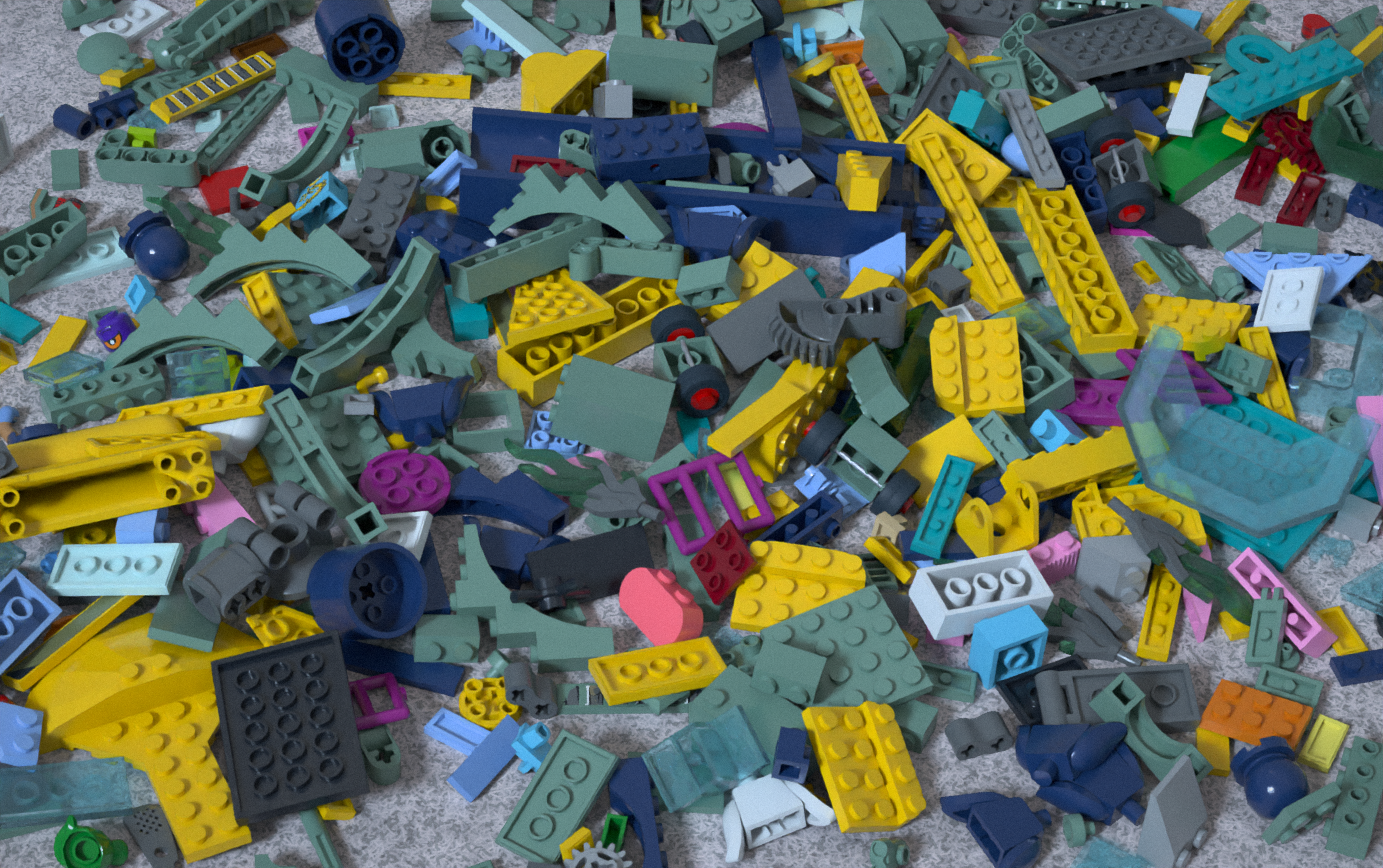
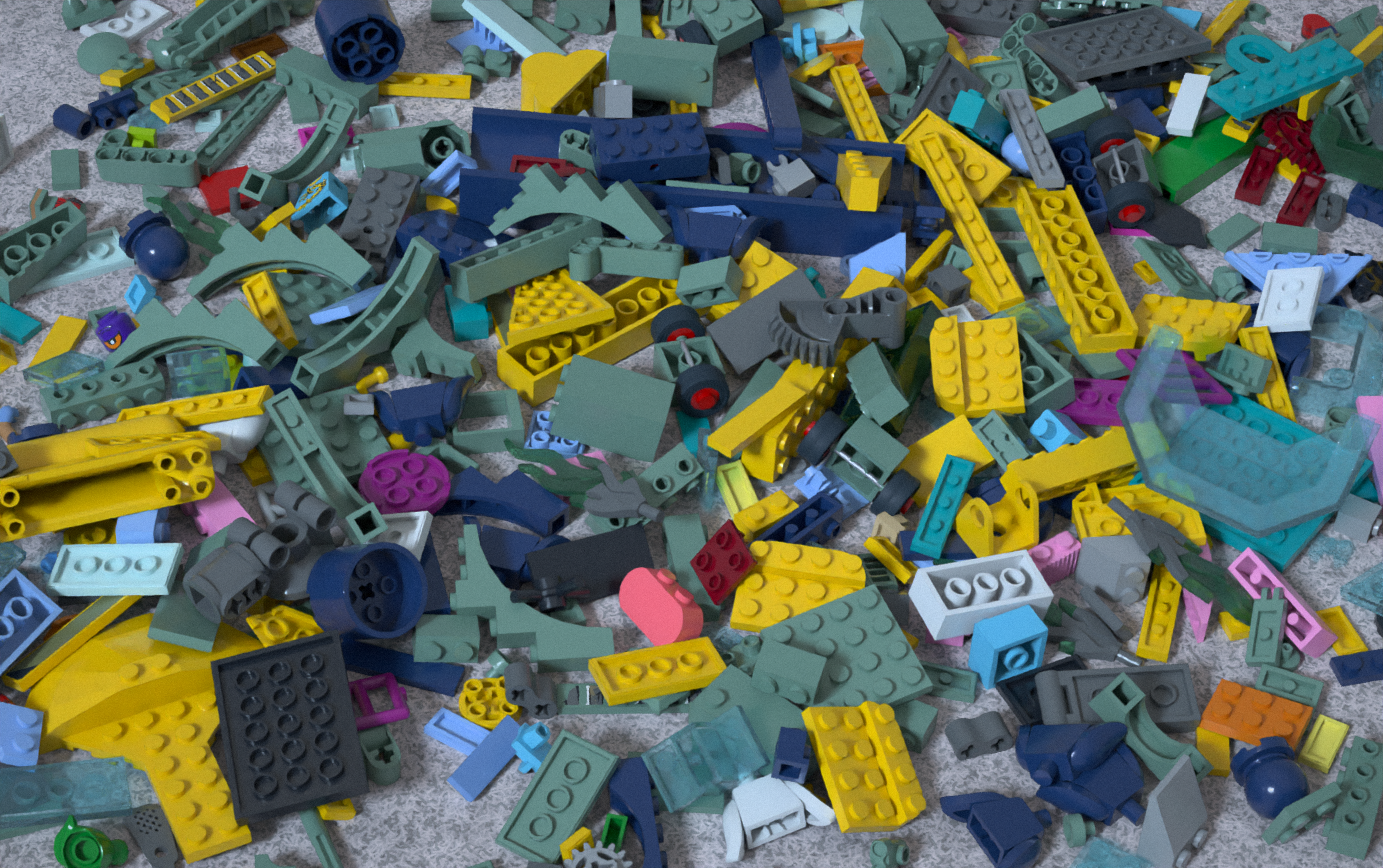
(710, 464): magenta bar -> none

